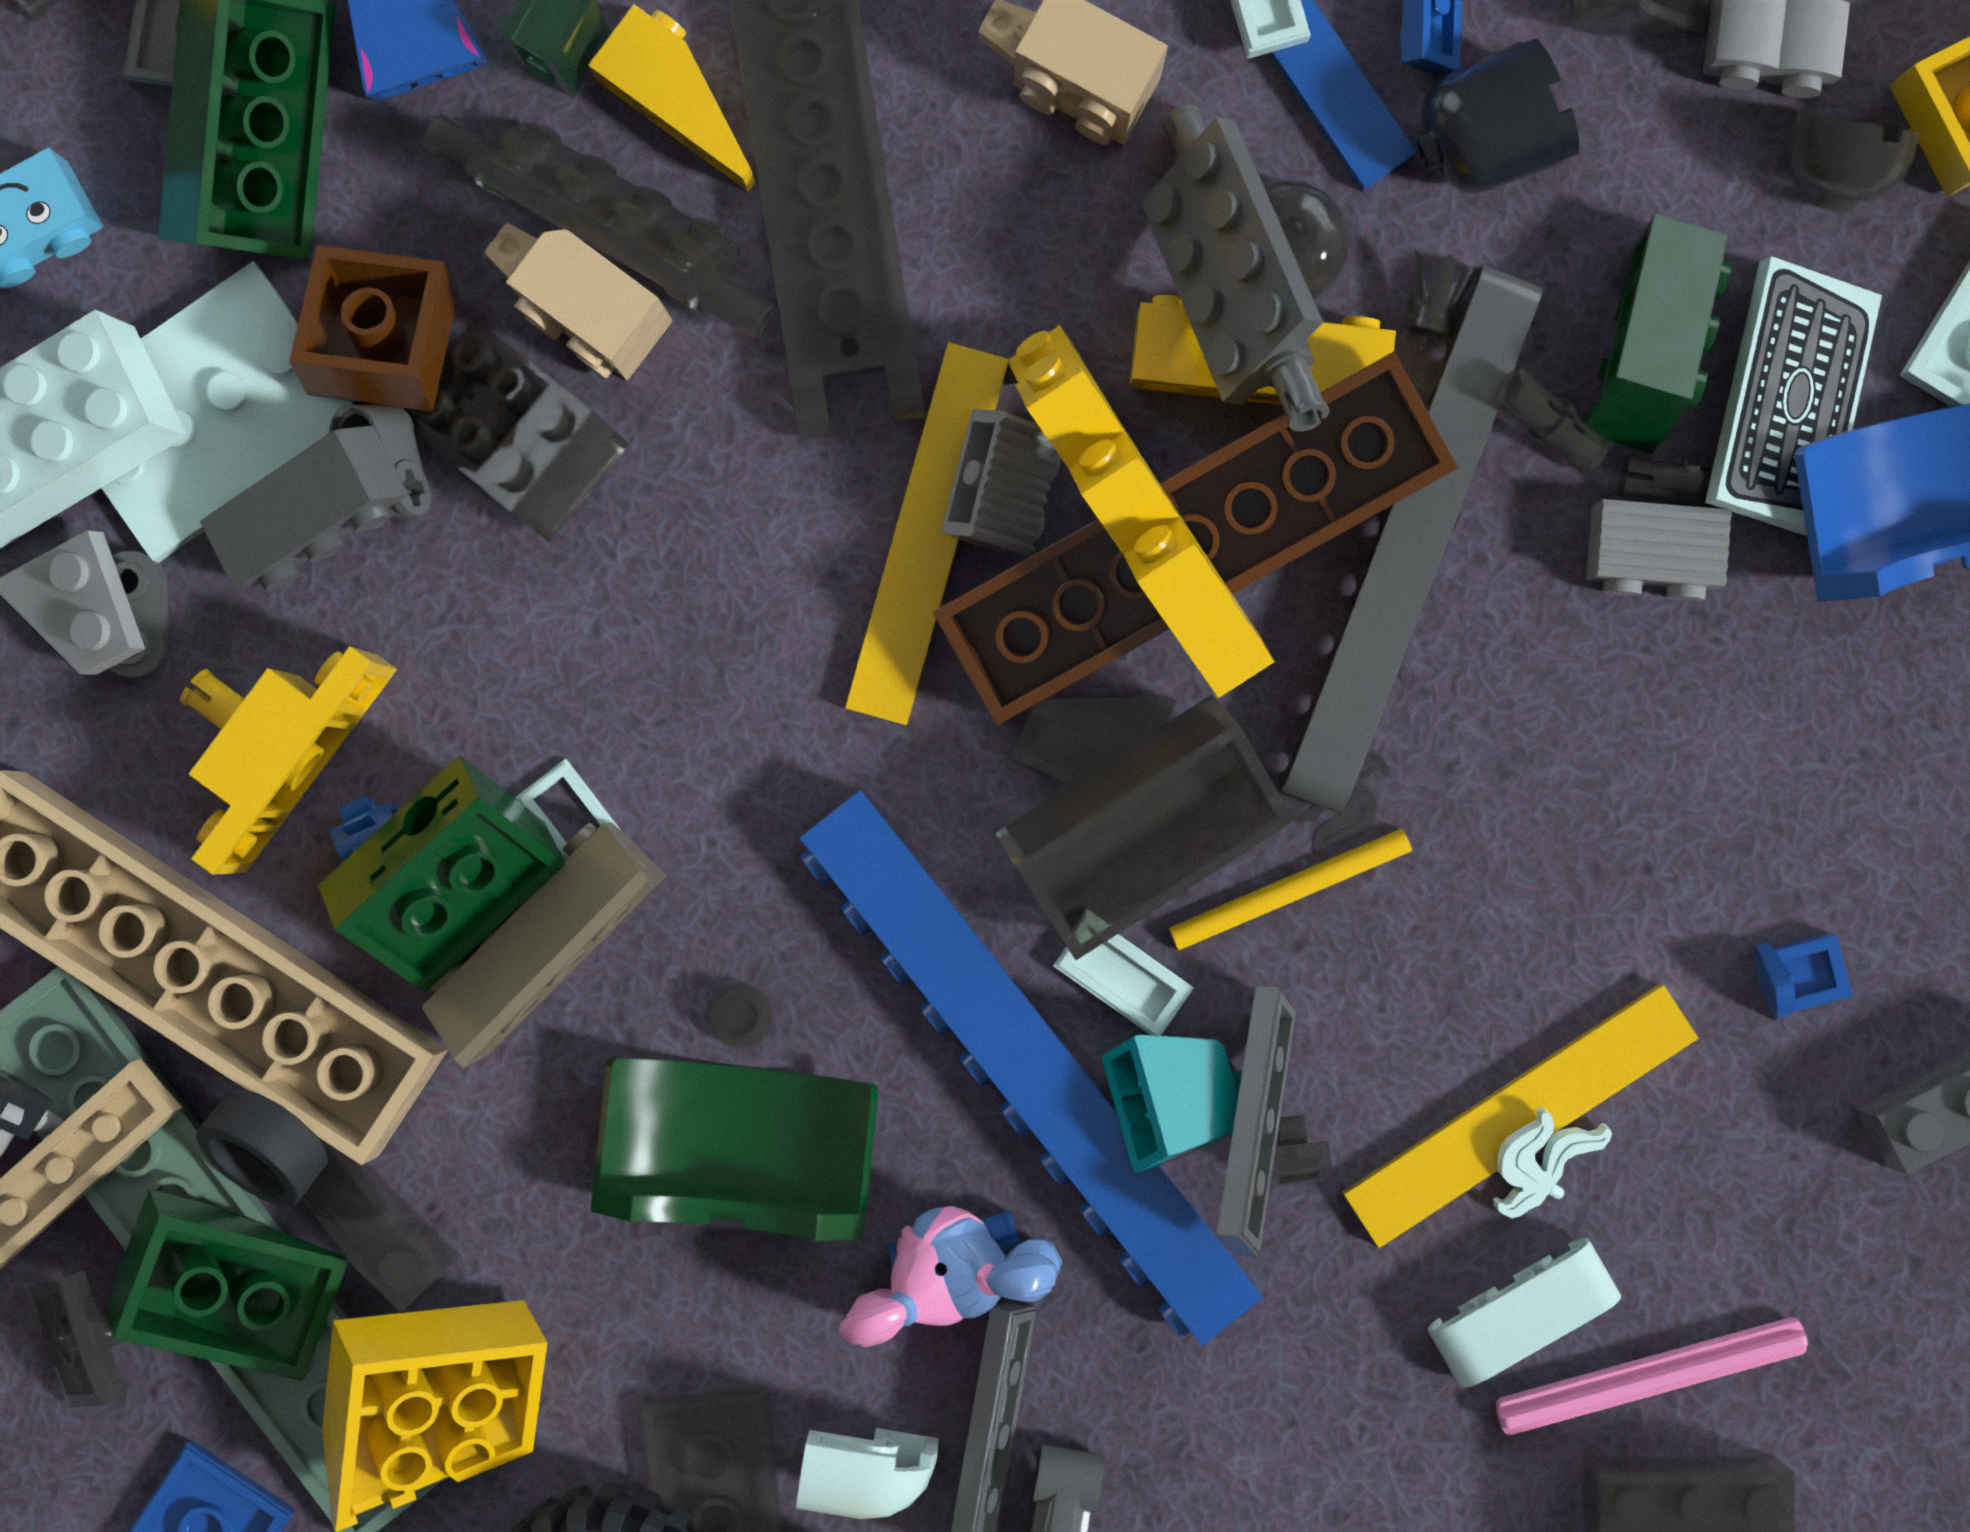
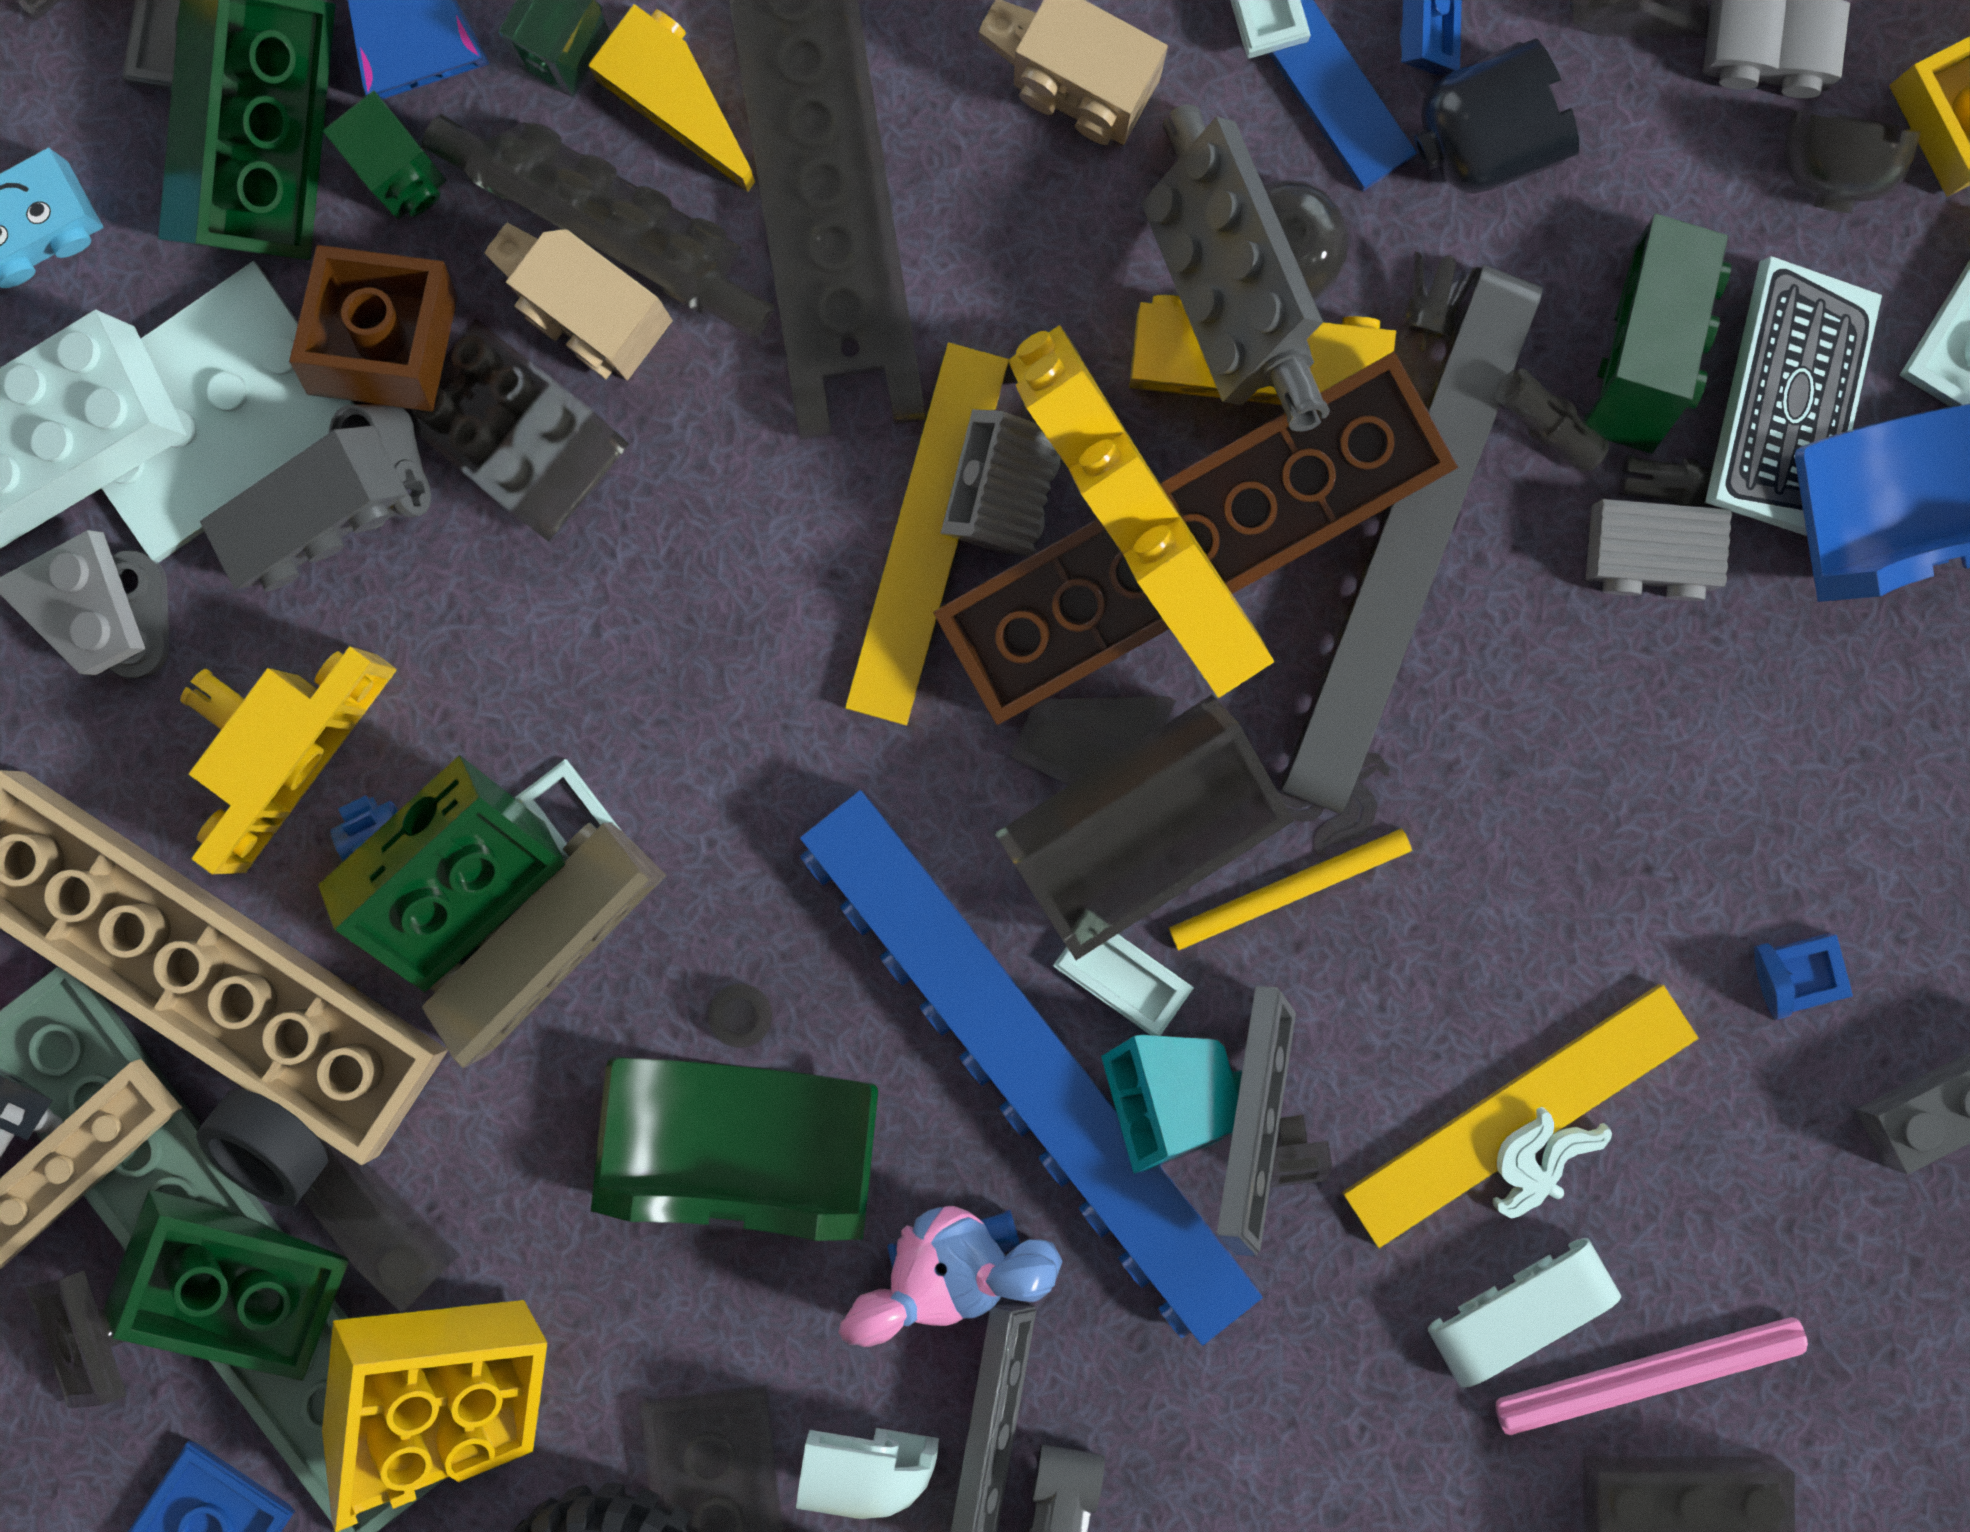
(386, 157): none -> dark green brick

